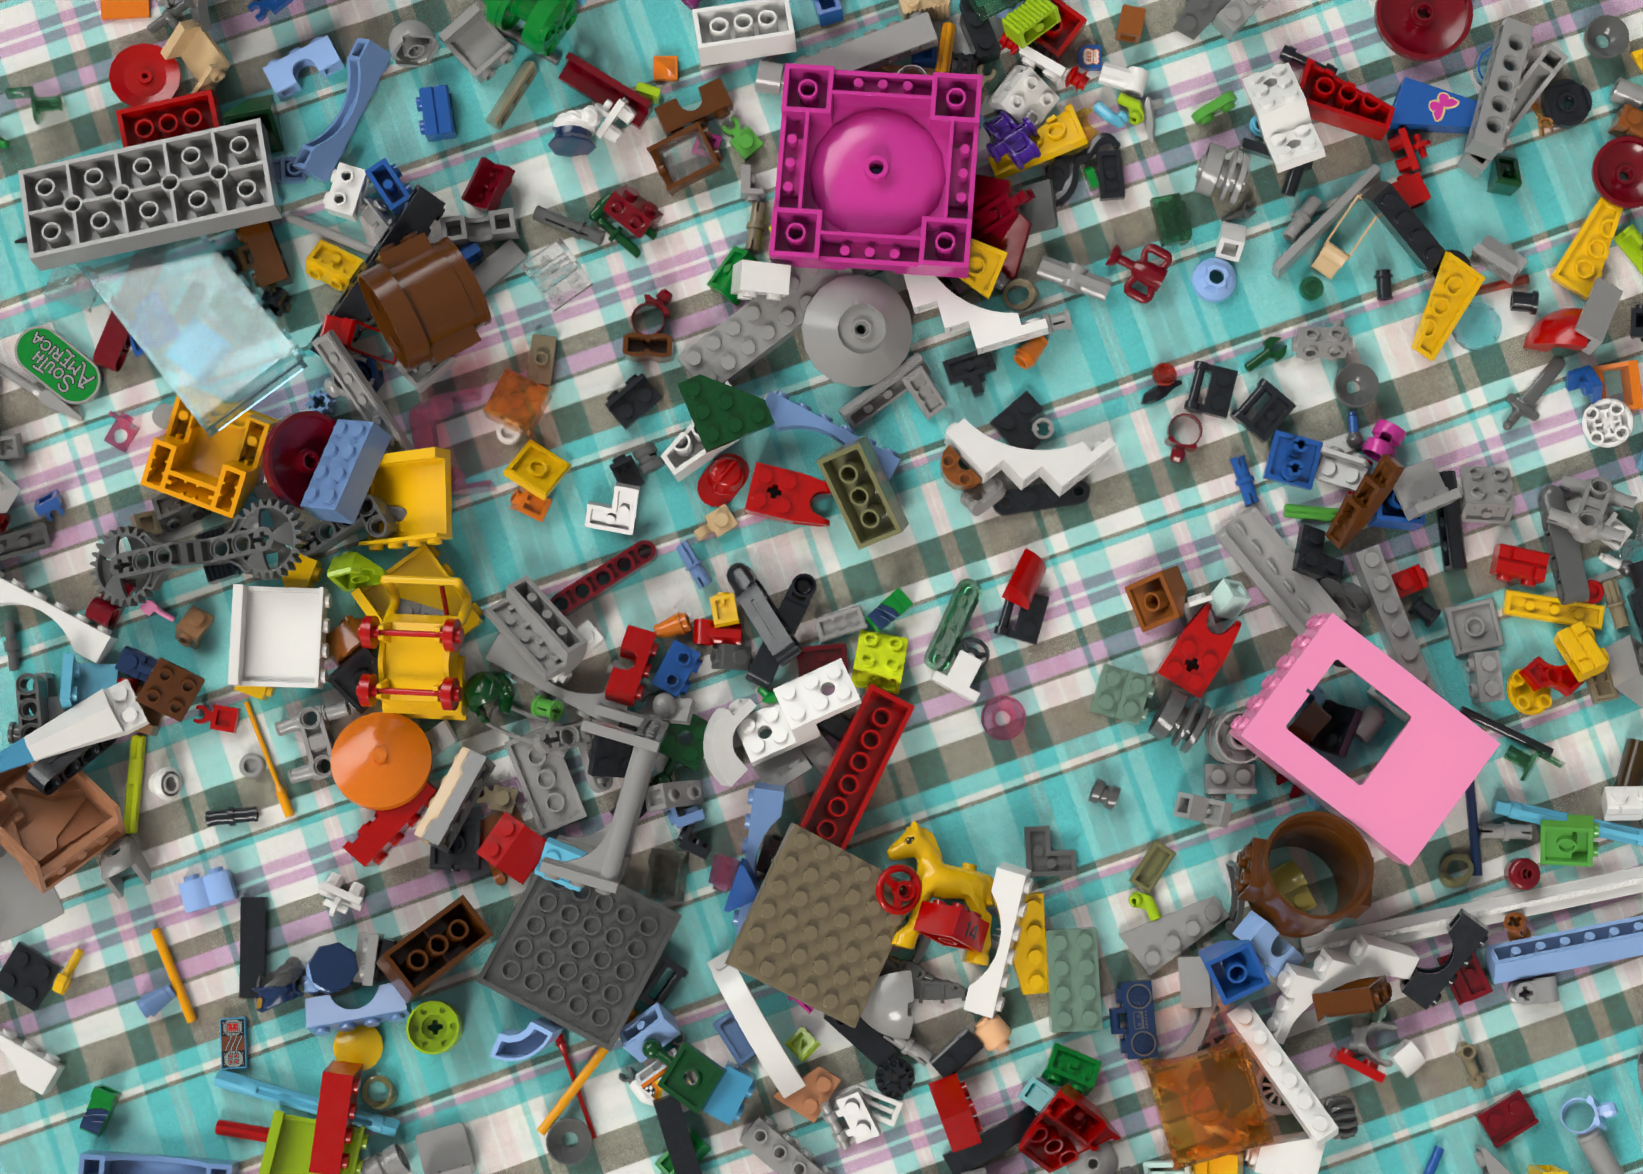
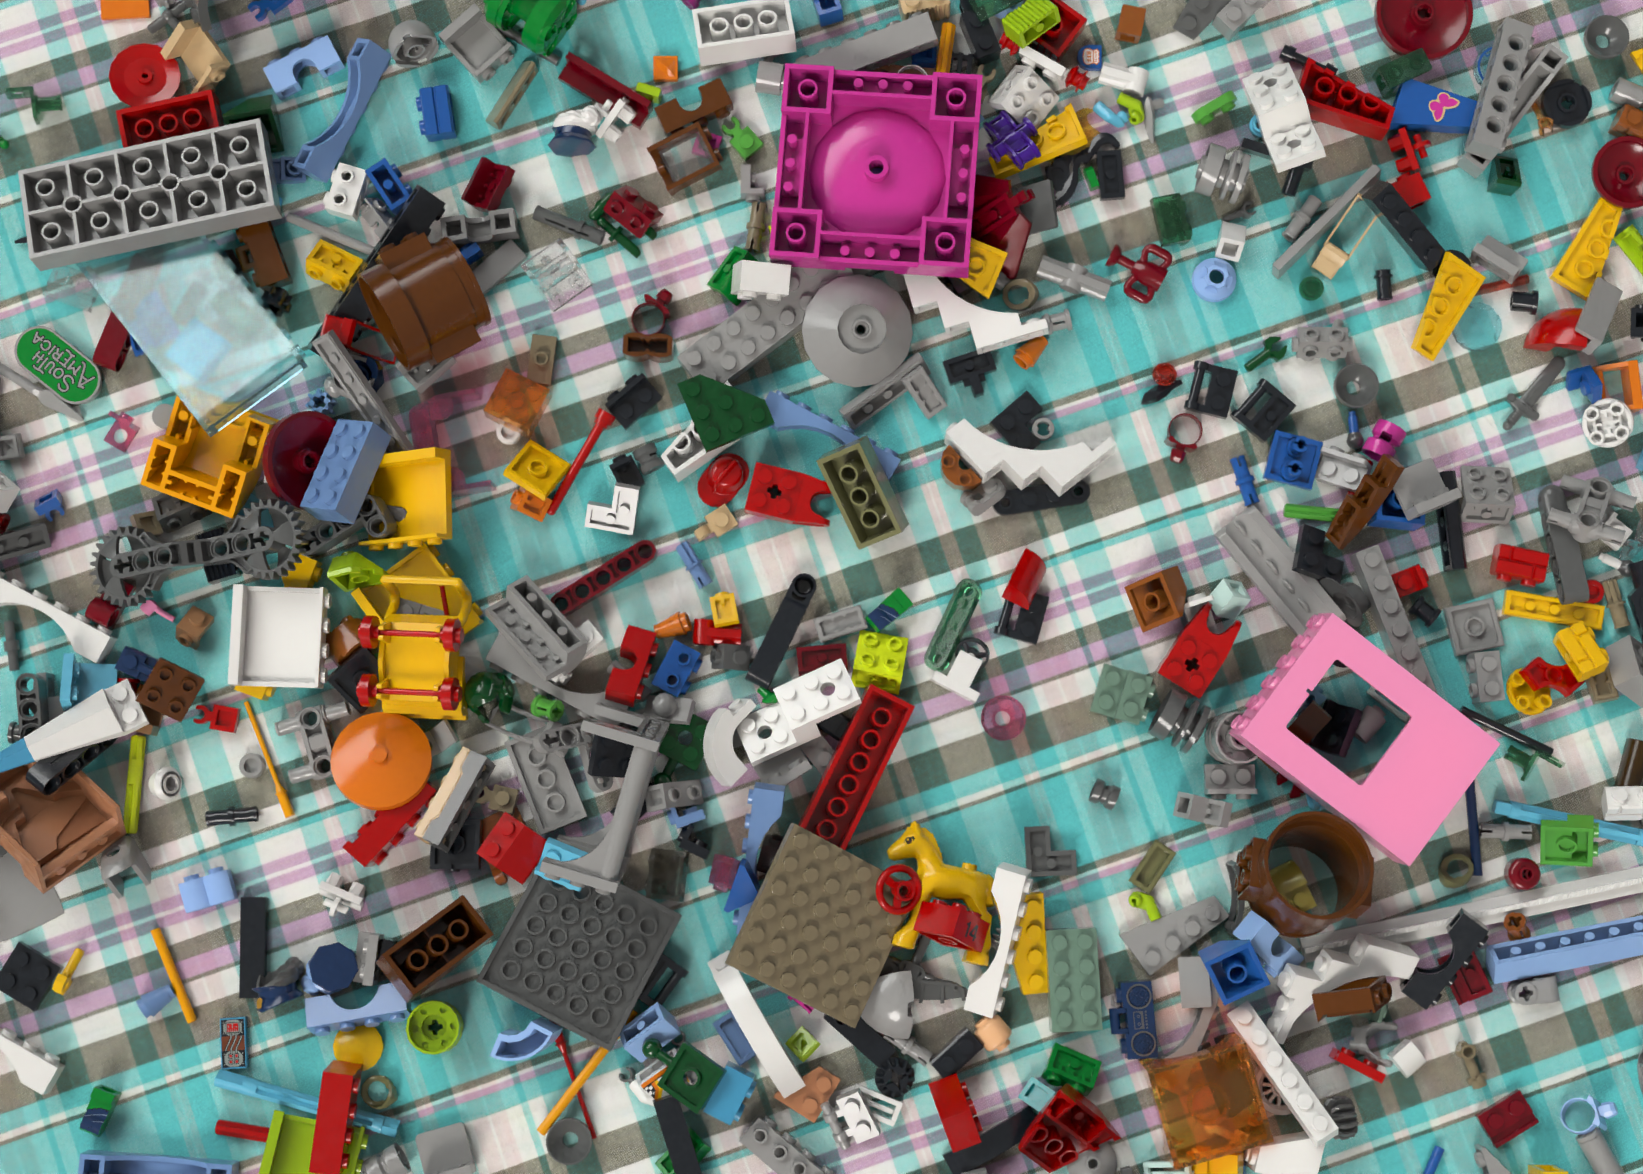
(602, 421): none -> red piece
(763, 614): piece -> none
(1401, 70): none -> clear green bracket

